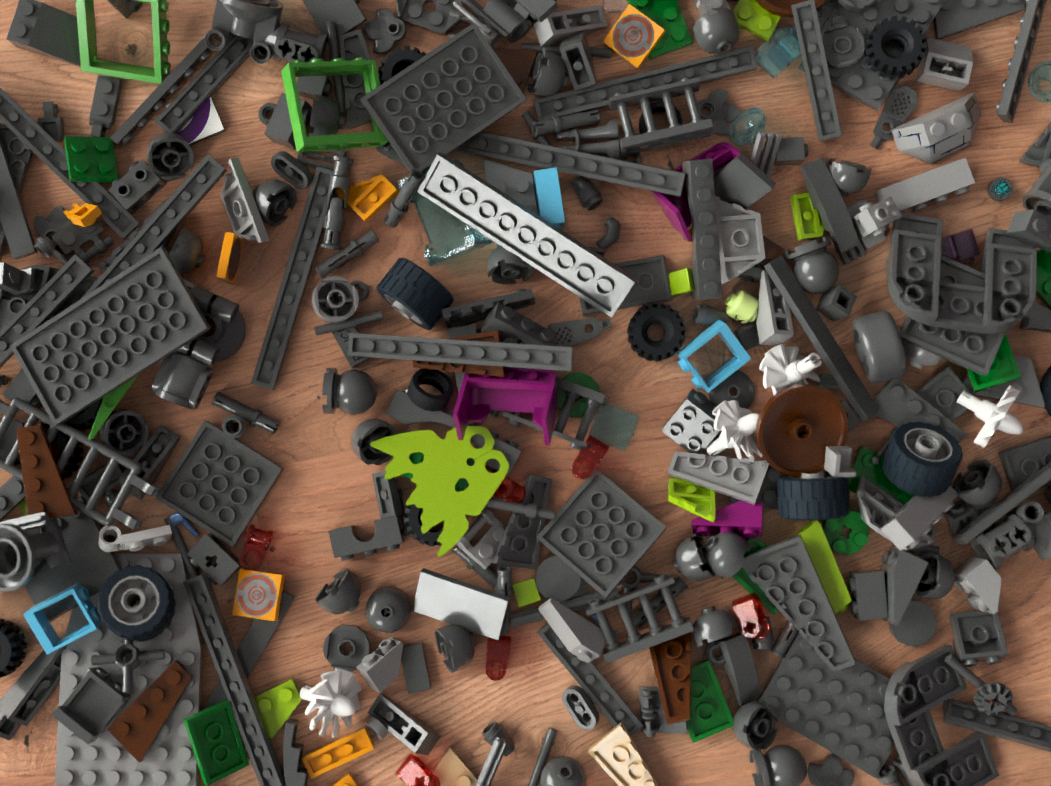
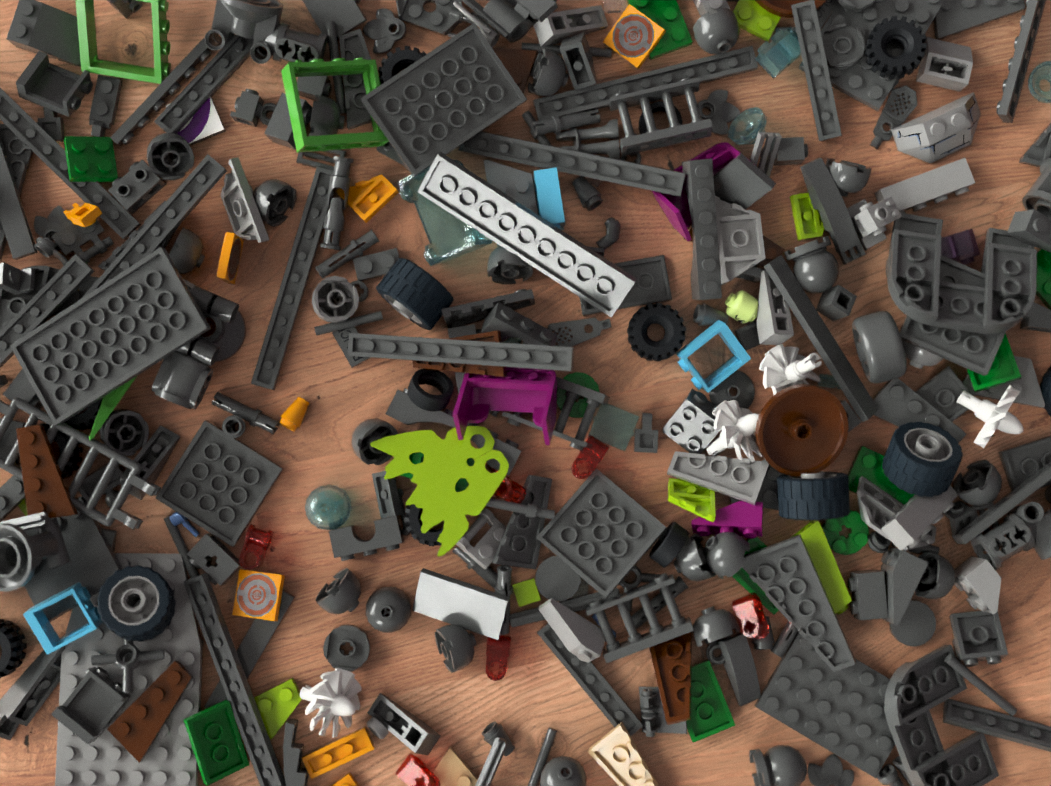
(53, 85): none -> dark grey panel
(133, 541): white plate -> none
(247, 108): none -> dark grey brick
(291, 170): dark grey plate -> none
(294, 414): none -> light orange cone
(338, 503): none -> clear light blue cylinder
(351, 391): dark grey tile -> none
(375, 264): none -> dark grey plate
(382, 665): light grey slope -> none
(400, 205): dark grey pin -> none
(415, 668): dark grey tile -> none
(580, 706): dark grey plate -> none
(646, 439): none -> dark grey plate
(669, 544): none -> black tyre
(681, 282): lime tile -> none
(755, 725): dark grey cylinder -> none
(838, 461): light grey panel -> none
(876, 459): dark grey hinge -> none
(878, 542): none -> dark grey plate
(989, 691): dark grey gear -> none
(1000, 189): tile -> none

